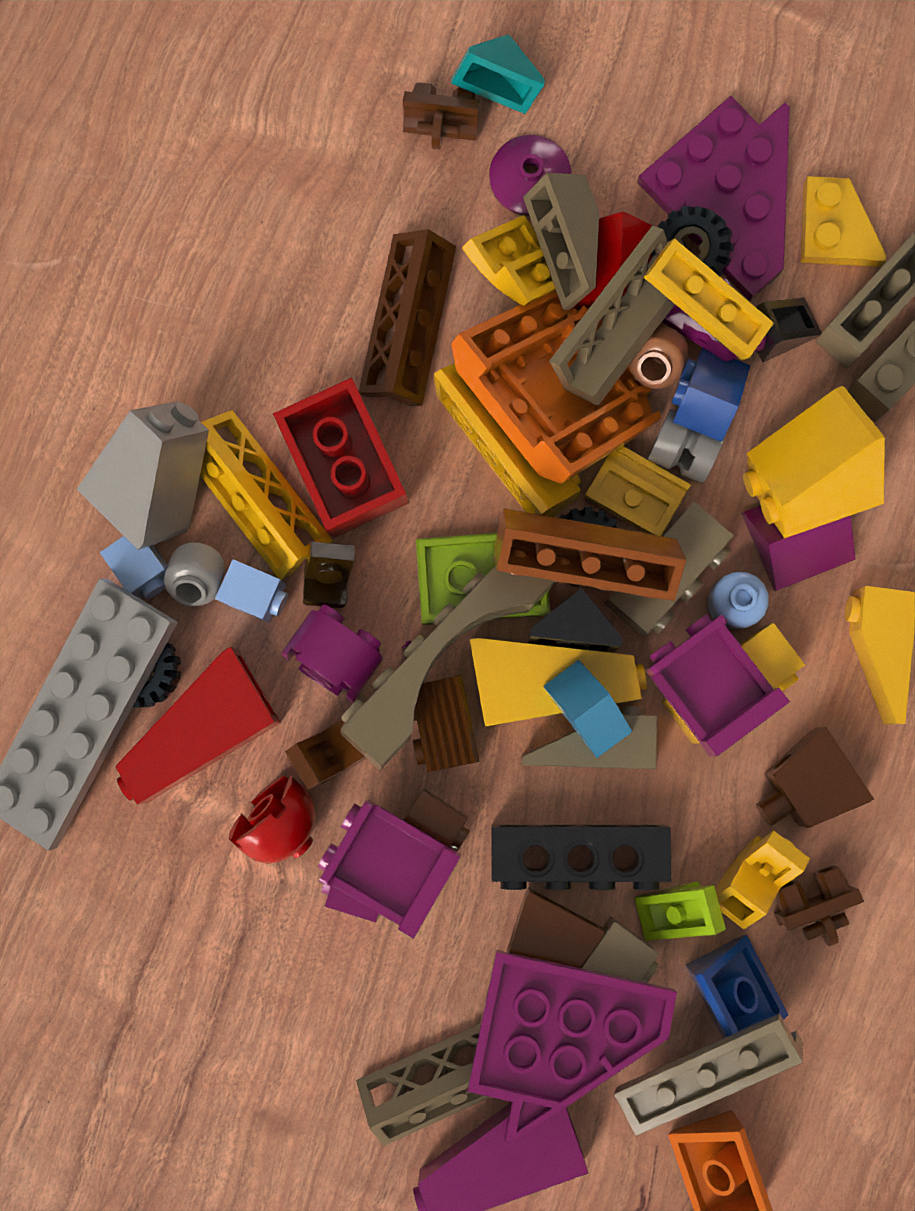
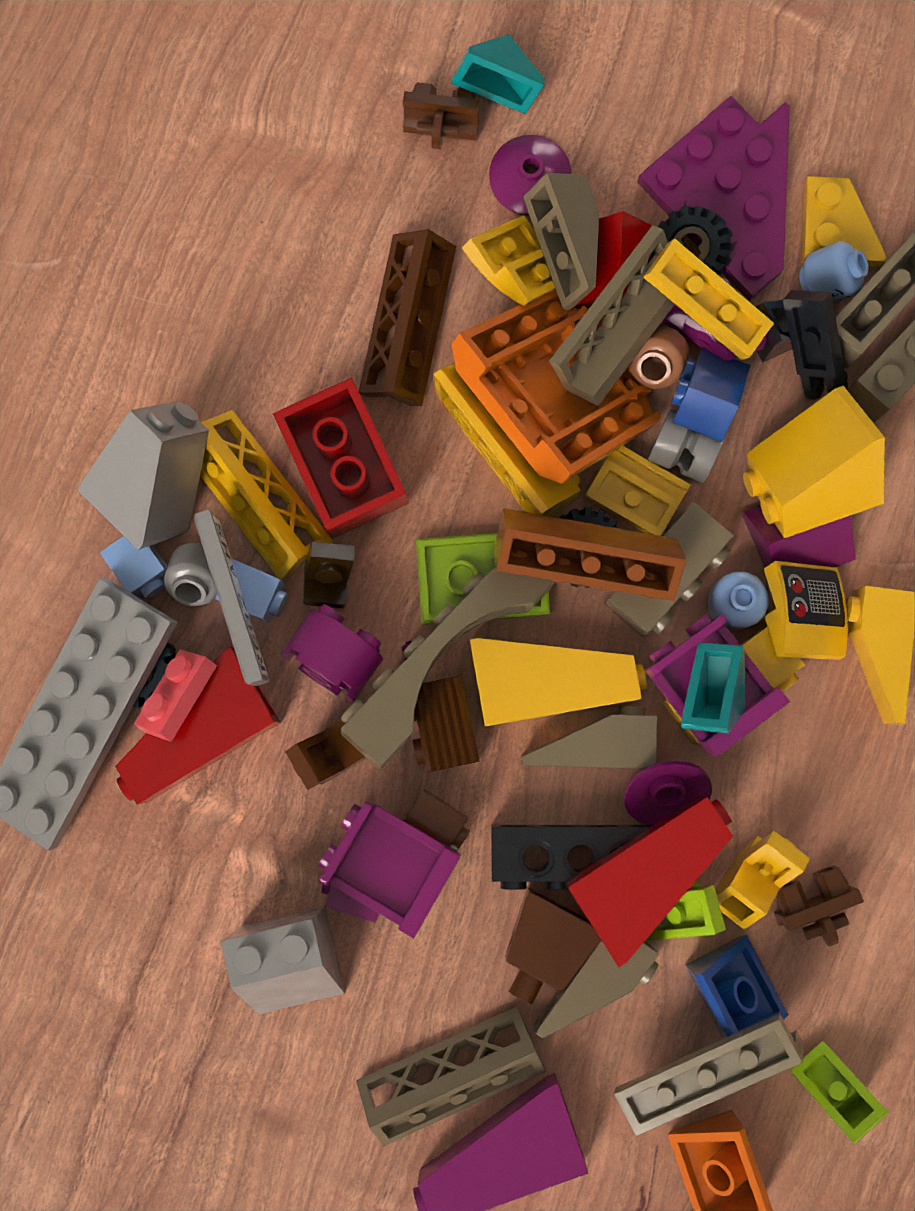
(175, 695): none -> coral plate
(231, 598): none -> light grey tile
(277, 824): red cylinder -> none
(283, 961): none -> light grey slope
(560, 1034): magenta wing -> none
(576, 625): black slope -> none
(588, 708): dark azure slope -> none
(647, 876): none -> red slope
(664, 789): none -> magenta dish
(715, 688): none -> teal slope
(808, 611): none -> slope
(813, 783): reddish brown torso -> none
(815, 341): none -> black hinge
(835, 270): none -> light blue head
(839, 1092): none -> lime slope

